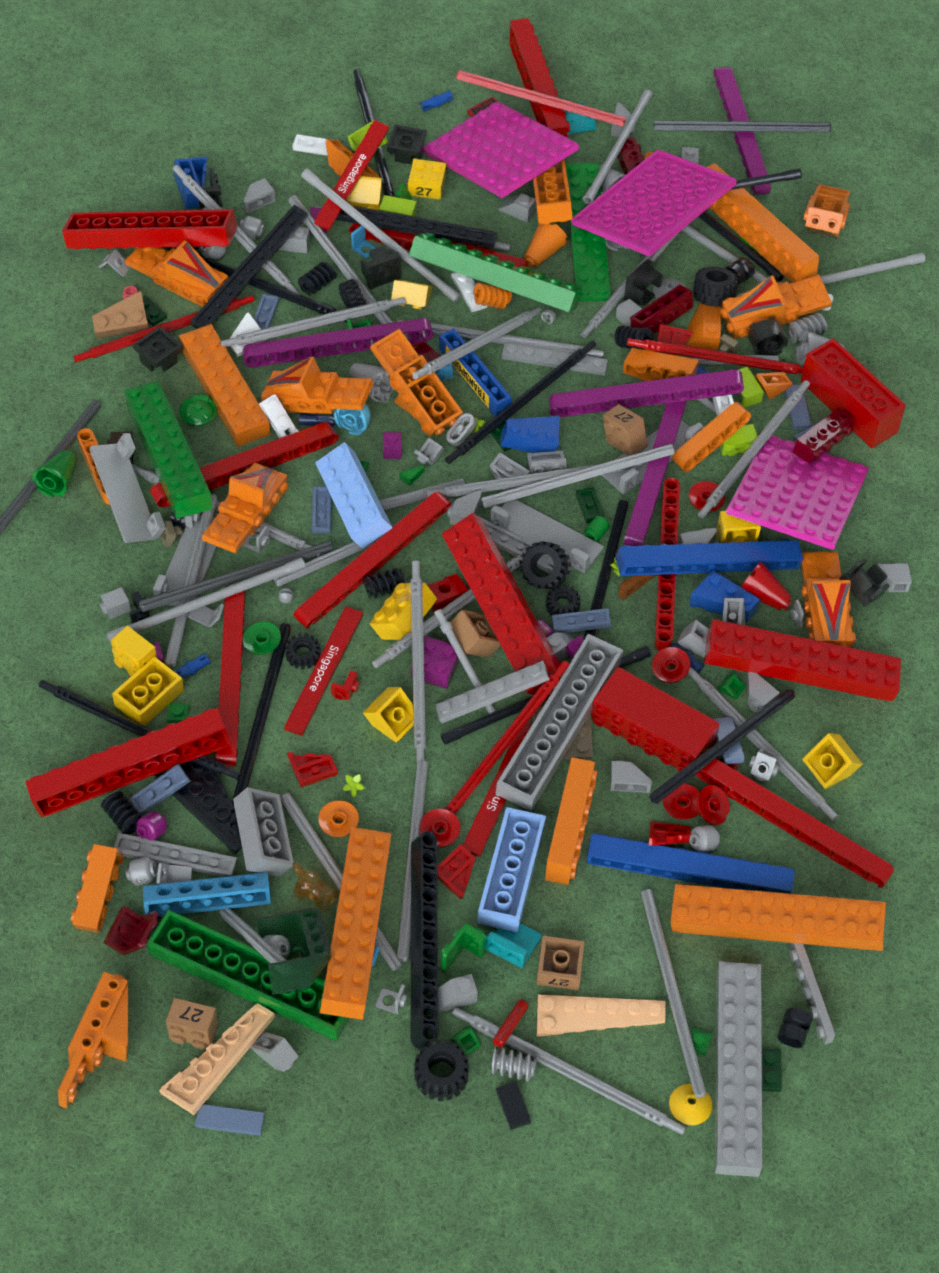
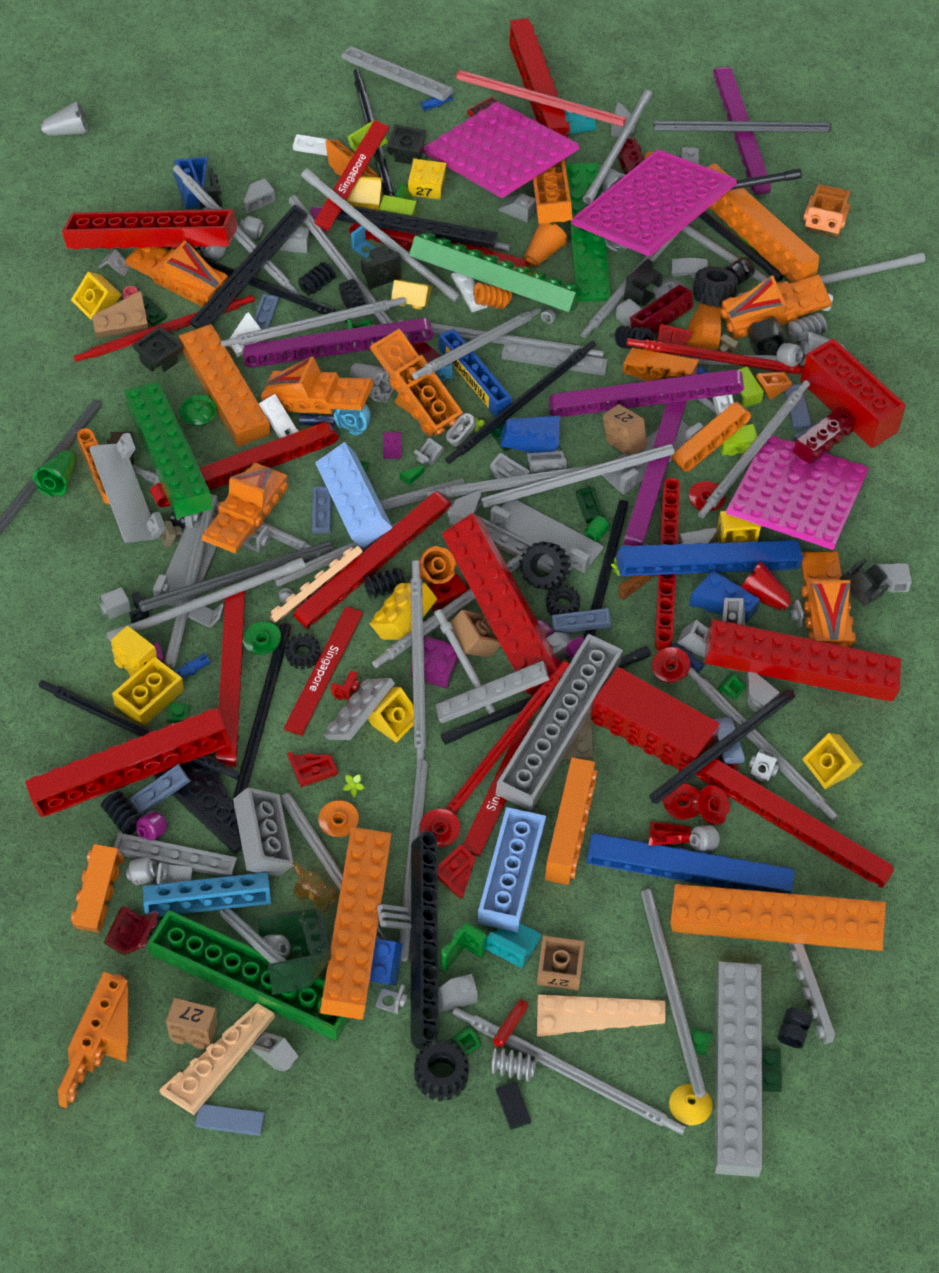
(66, 121): none -> light grey cone
(95, 294): none -> yellow slope
(307, 589): none -> light nougat wing
(358, 709): none -> light grey plate
(386, 962): none -> blue brick
(397, 73): none -> light grey tile
(400, 916): none -> light grey tile
(437, 565): none -> orange cone
(628, 778): light grey slope -> none
(688, 266): none -> light grey slope
(789, 354): none -> light grey head

